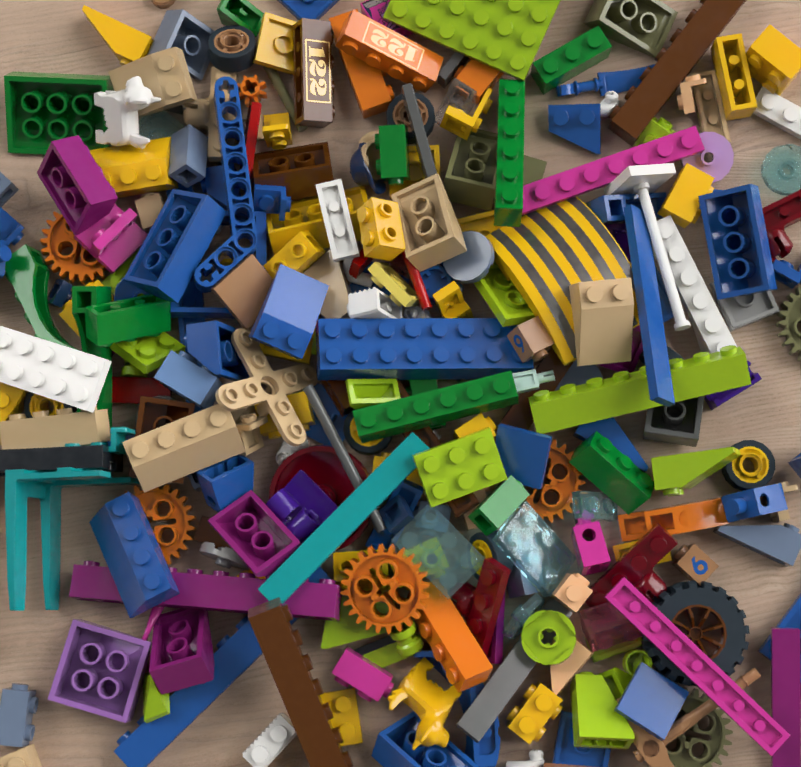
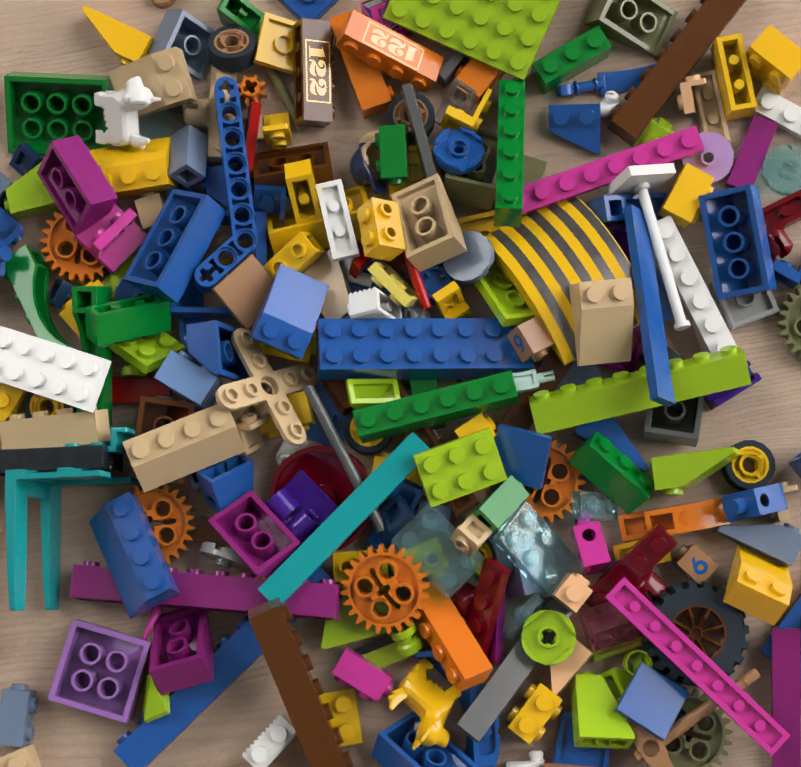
(25, 159): none -> dark blue plate
(28, 197): none -> lime slope
(303, 191): none -> yellow brick
(463, 141): none -> blue plate
(470, 535): none -> tan bracket
(752, 152): none -> magenta tile
(758, 585): none -> yellow slope

